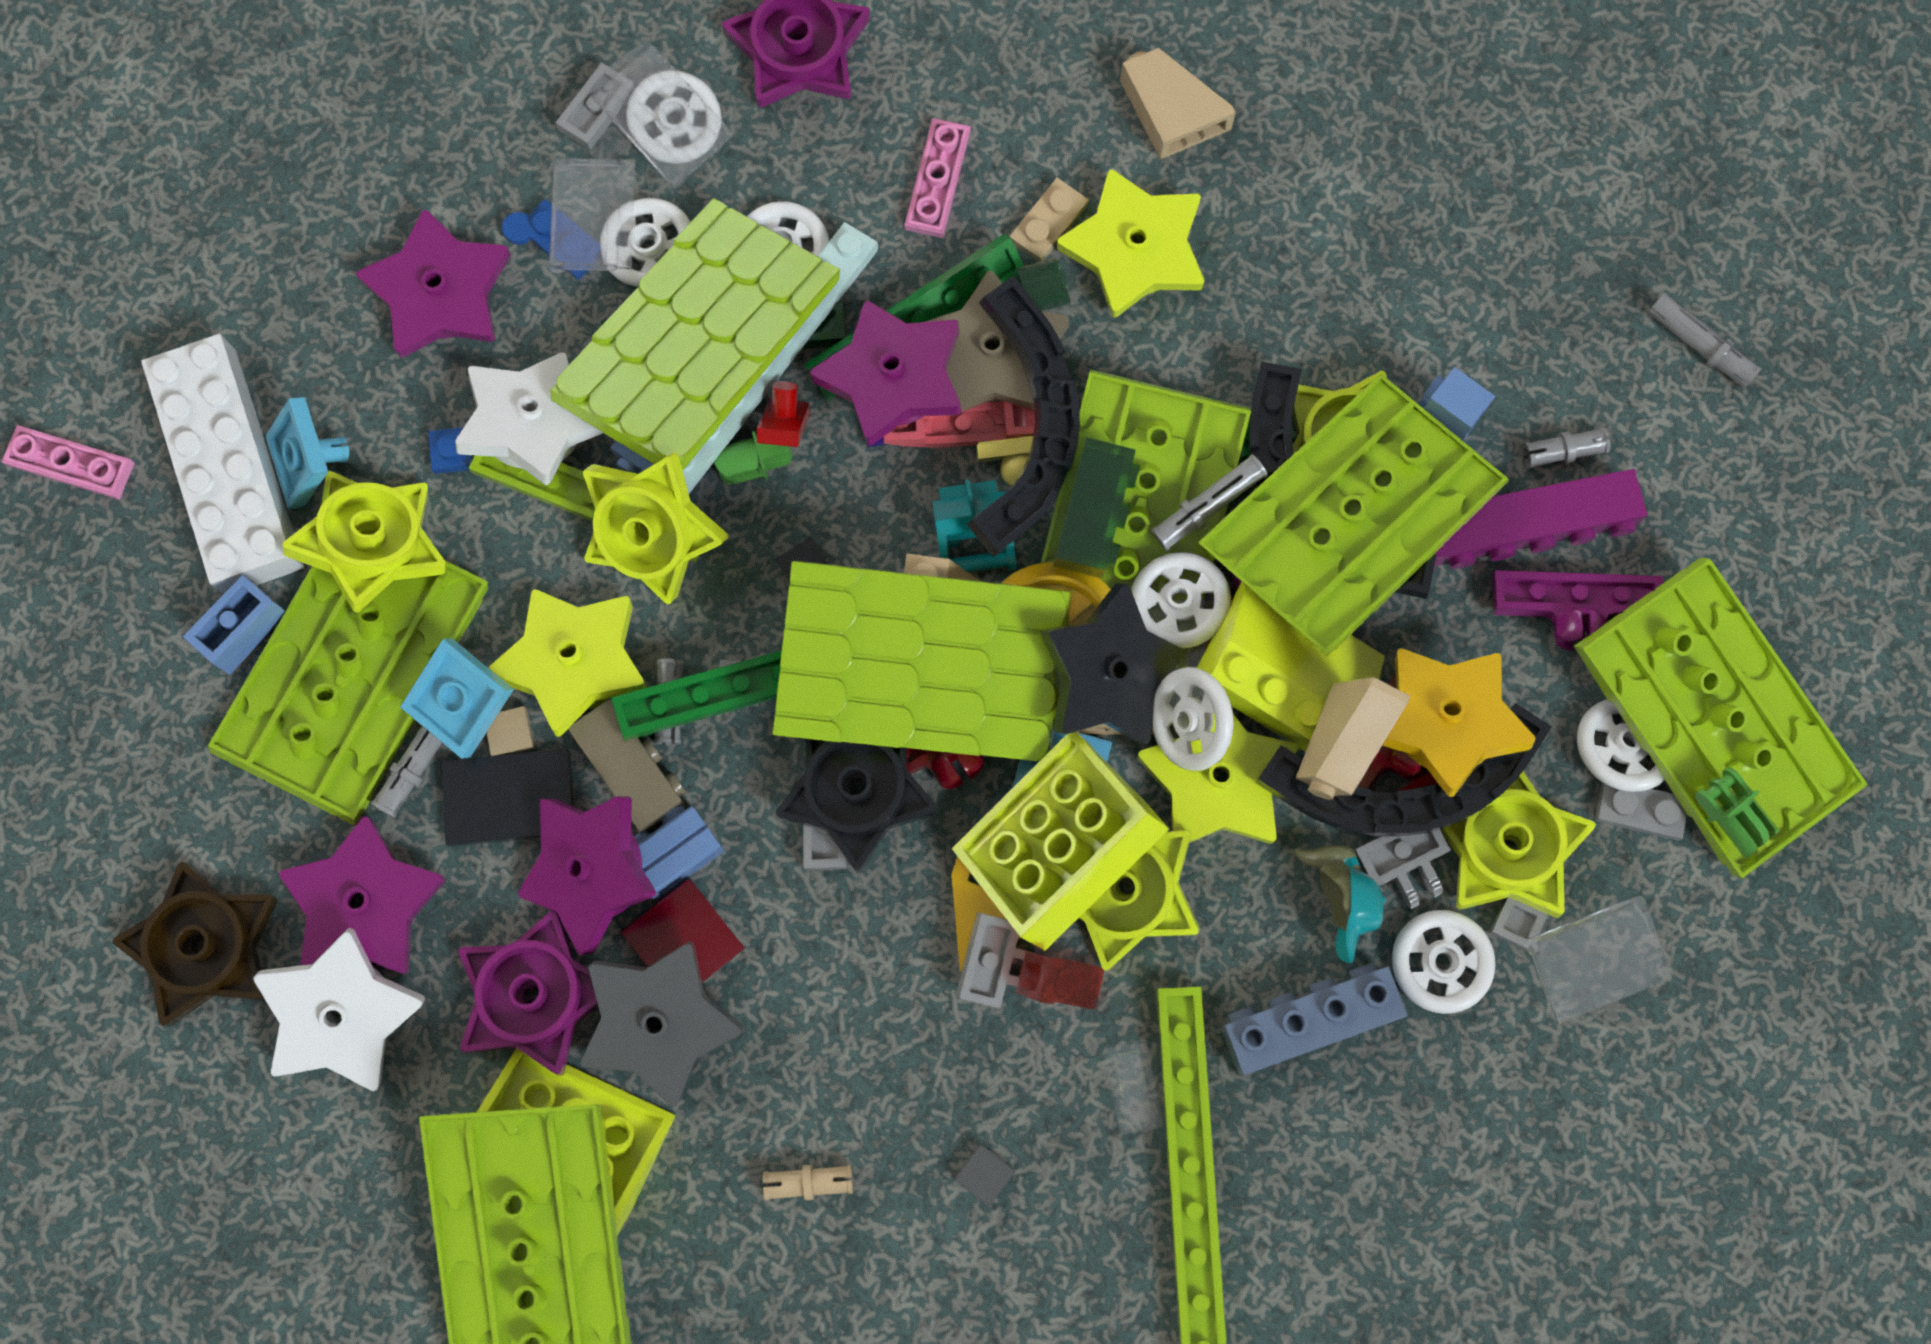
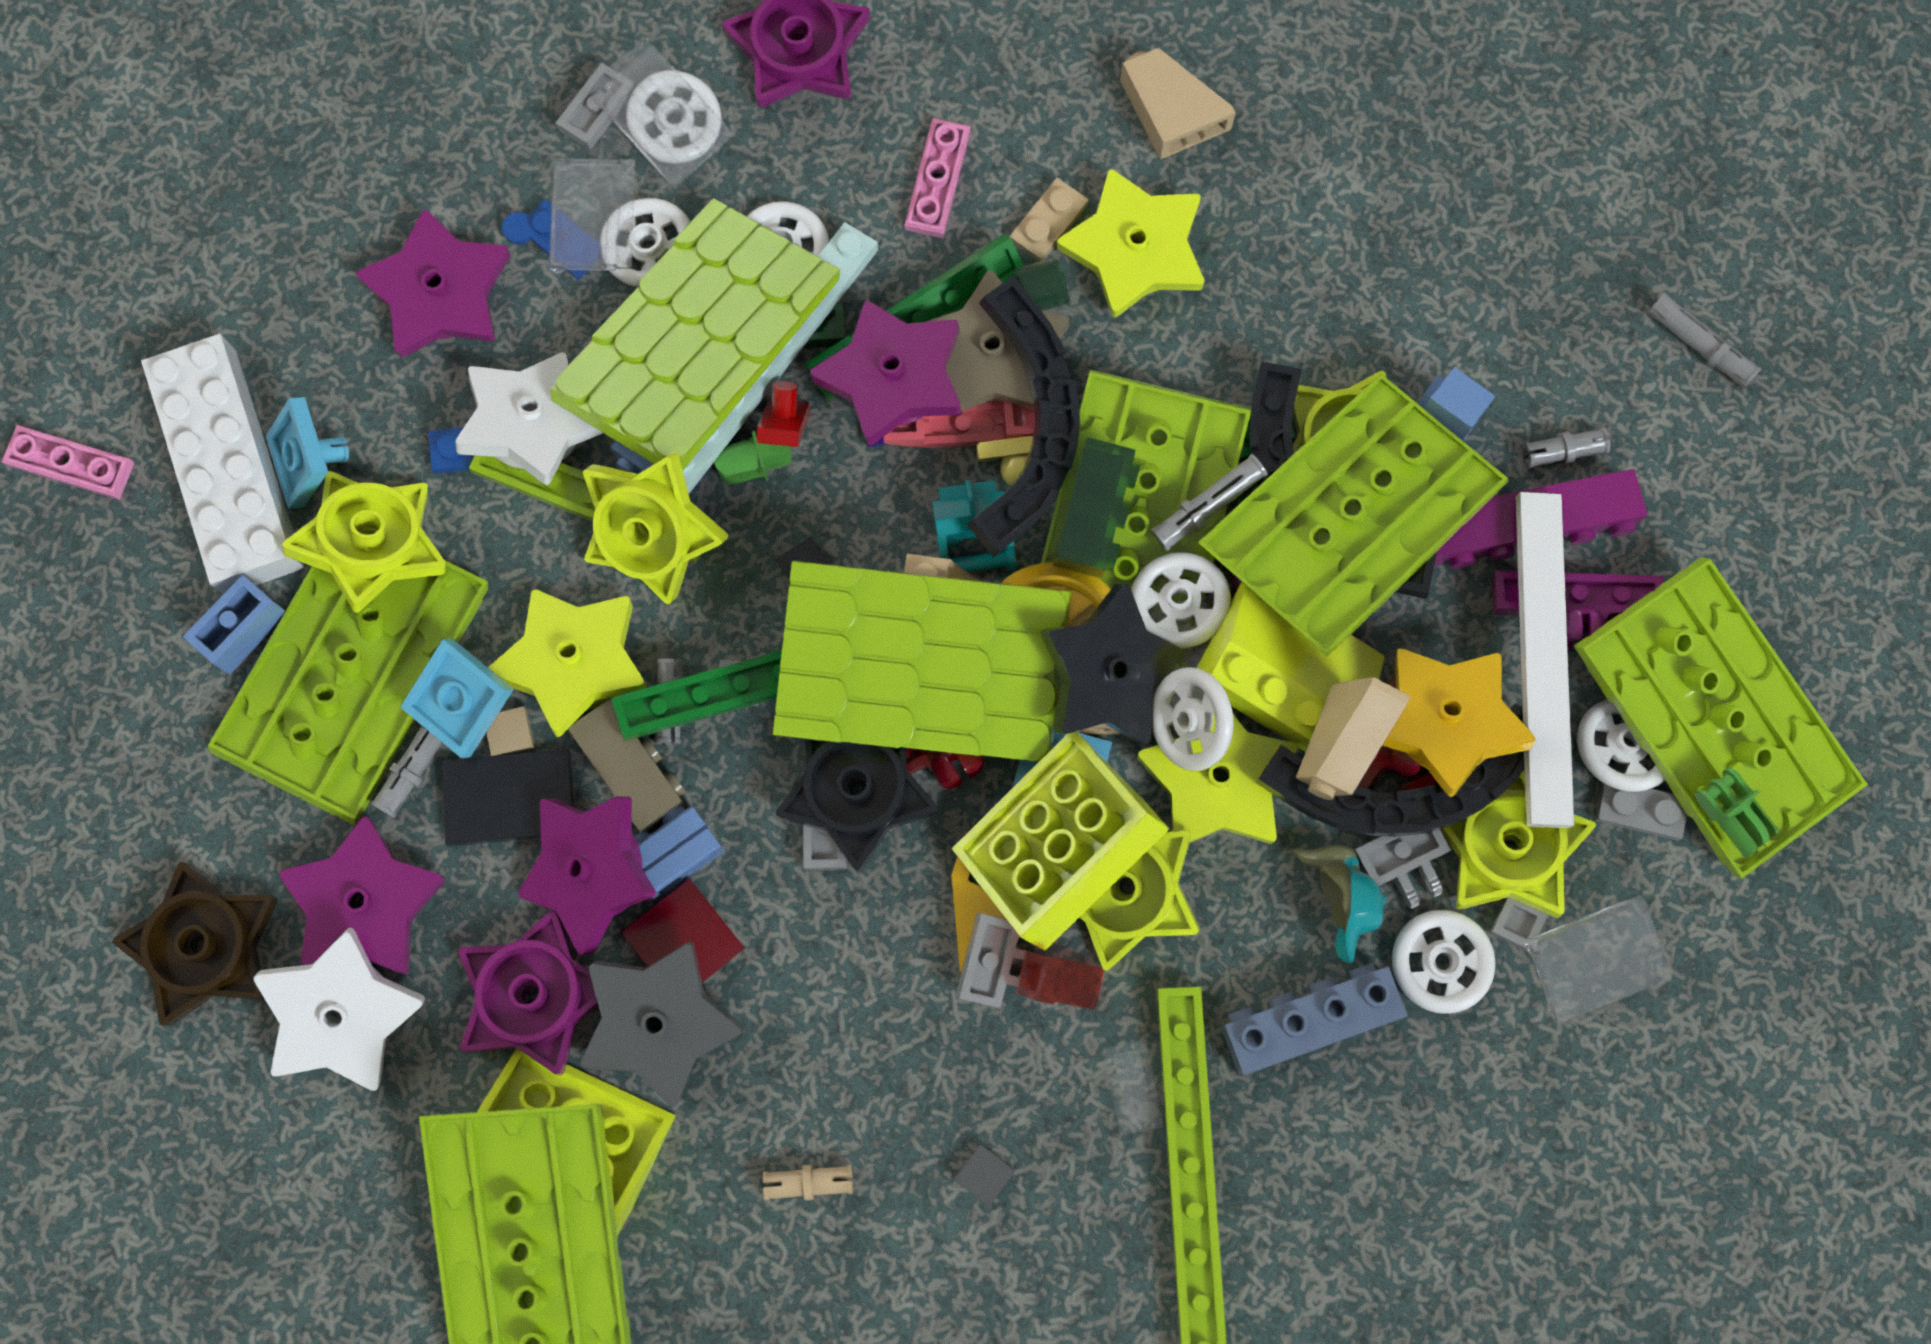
(1544, 660): none -> white tile

